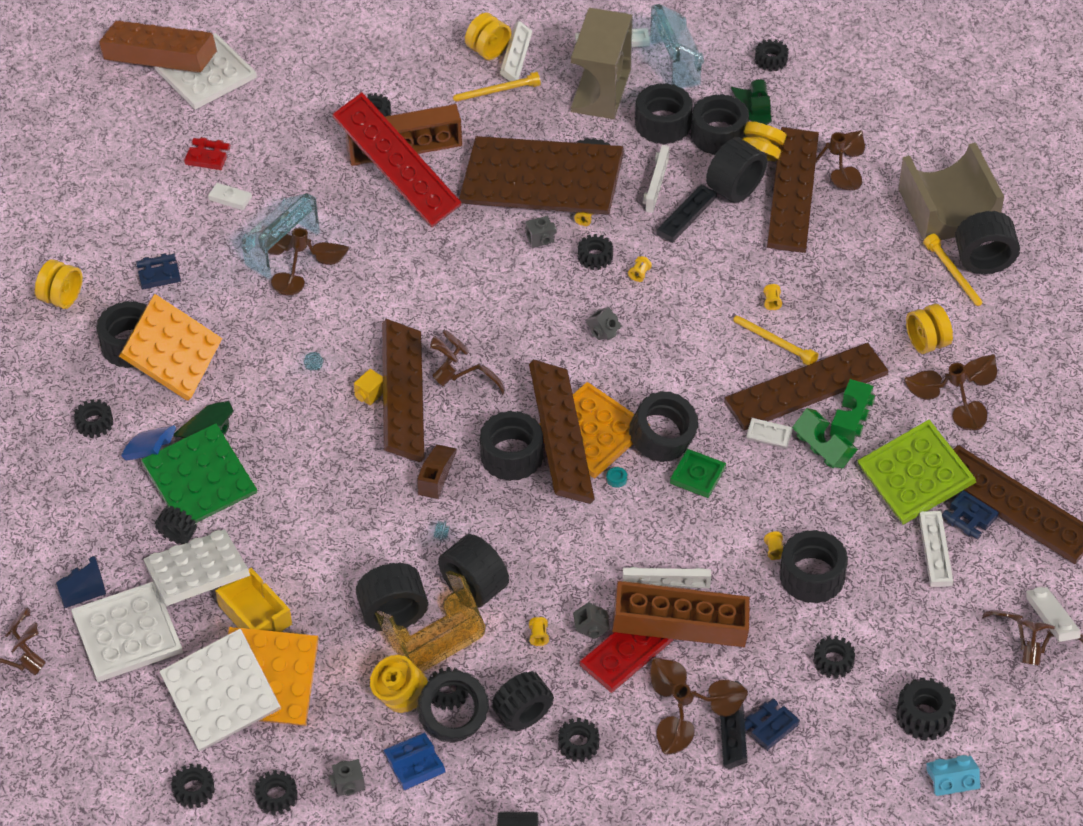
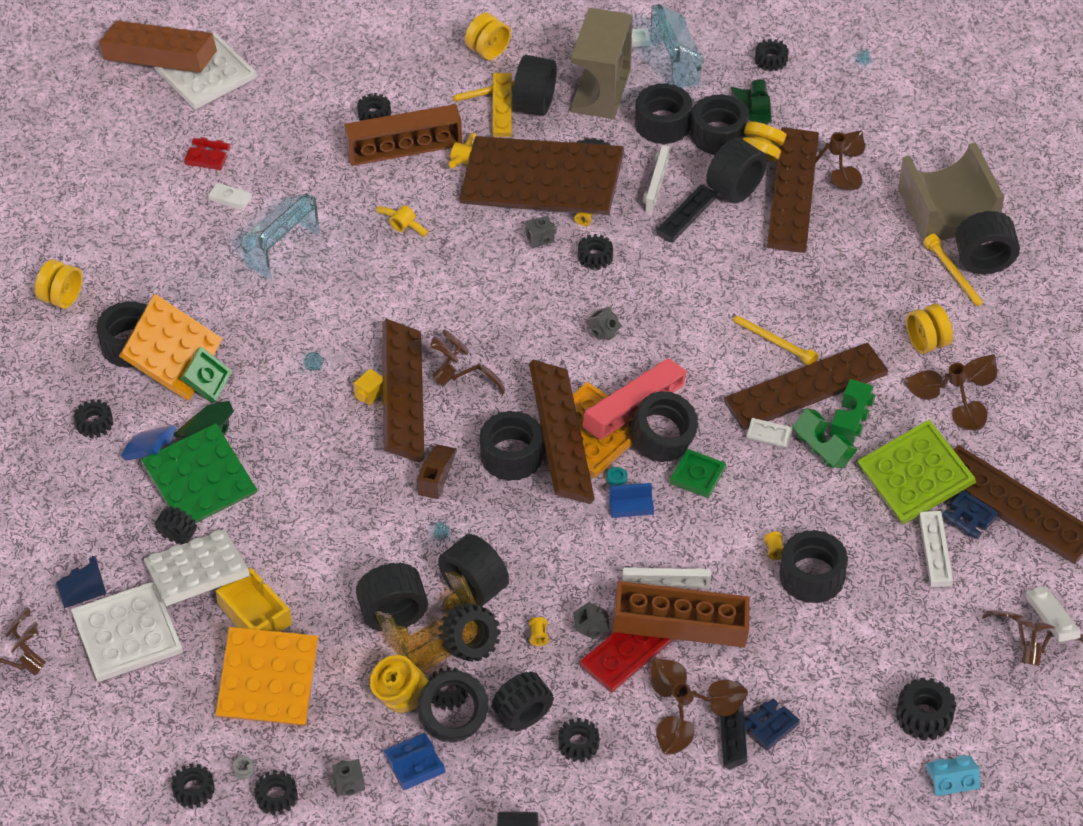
(159, 275): dark blue plate -> none
(206, 374): none -> plate
(220, 690): white plate -> none
(240, 774): none -> light grey bush
(325, 253): reddish brown plant -> none
(396, 159): red plate -> none
(402, 219): none -> yellow piece
(461, 152): none -> yellow piece
(484, 639): none -> black tyre
(502, 104): none -> yellow plate
(516, 51): white plate -> none
(534, 85): none -> black tyre
(621, 406): none -> coral brick
(631, 500): none -> blue panel
(641, 269): yellow bush -> none
(772, 294): yellow bush -> none
(832, 667): black tyre -> none
(864, 57): none -> clear light blue plate

